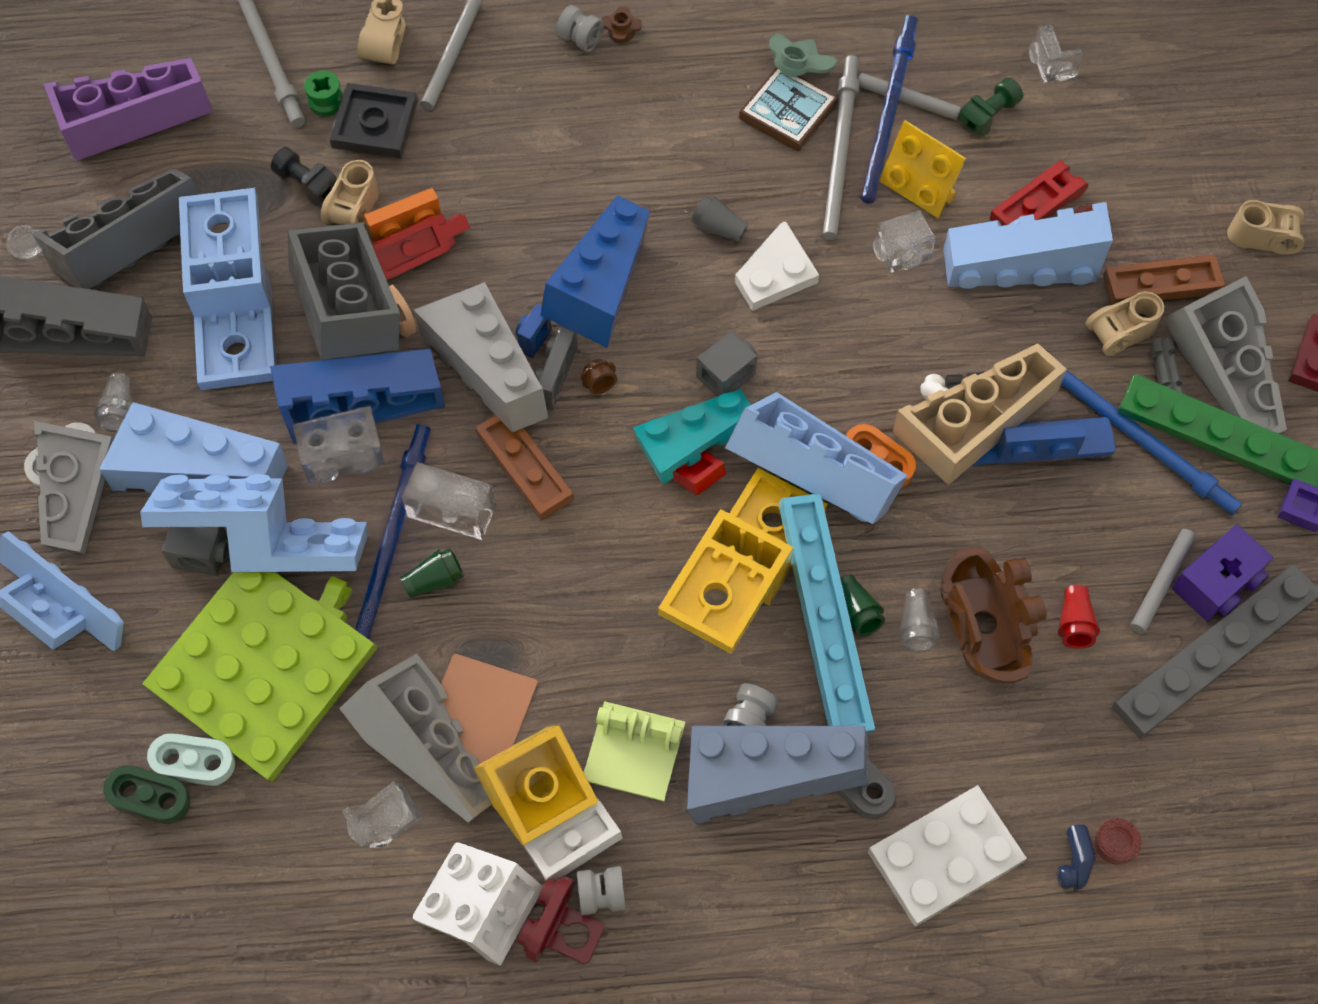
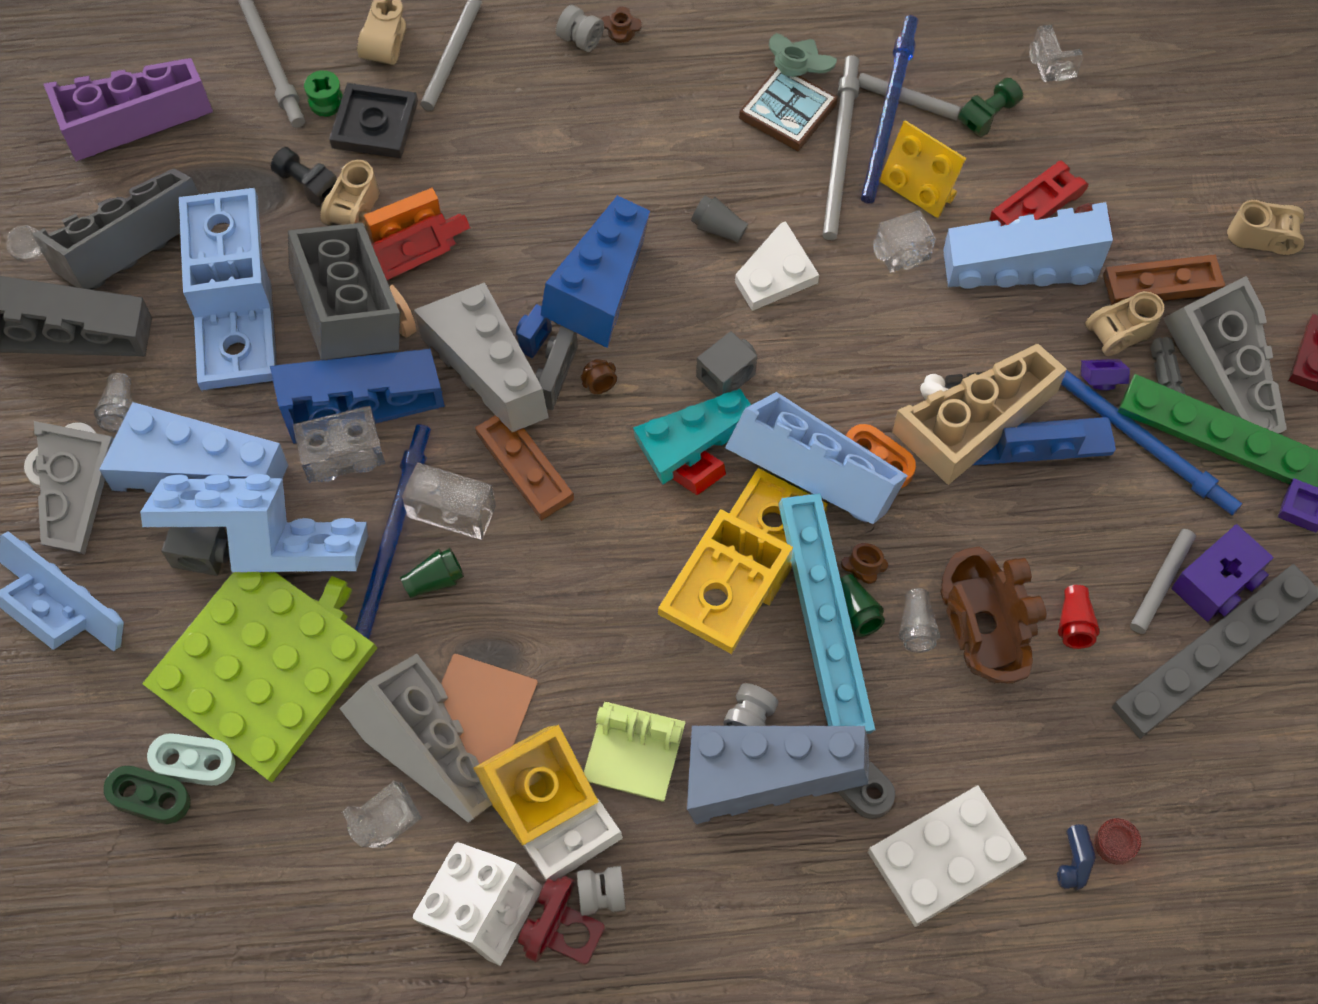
(865, 562): none -> reddish brown plate
(1105, 373): none -> dark purple plate

